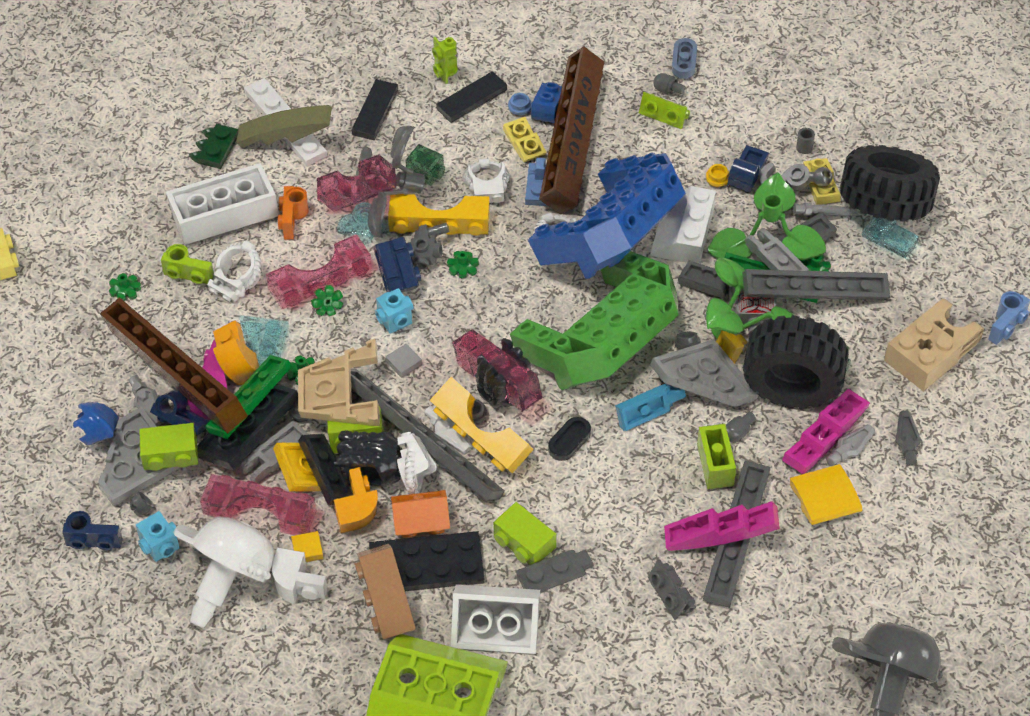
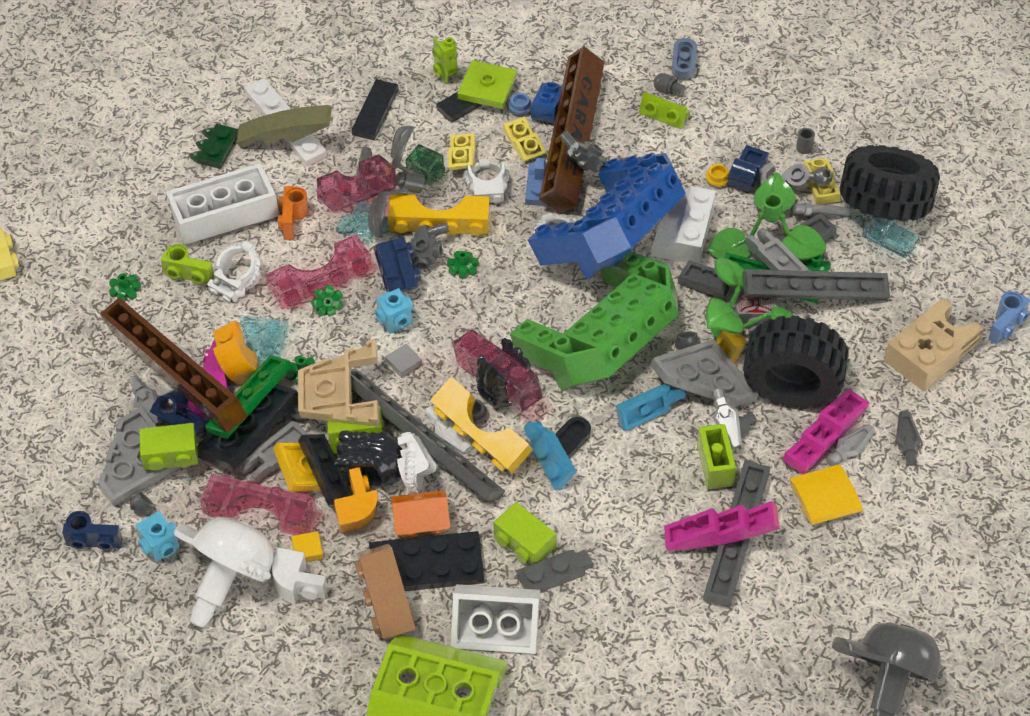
(96, 421): blue hair -> none
(461, 151): none -> light yellow slope
(487, 84): none -> lime plate
(550, 454): none -> dark azure hinge
(588, 155): none -> dark grey piece
(666, 583): dark grey hinge -> none
(727, 415): none -> piece

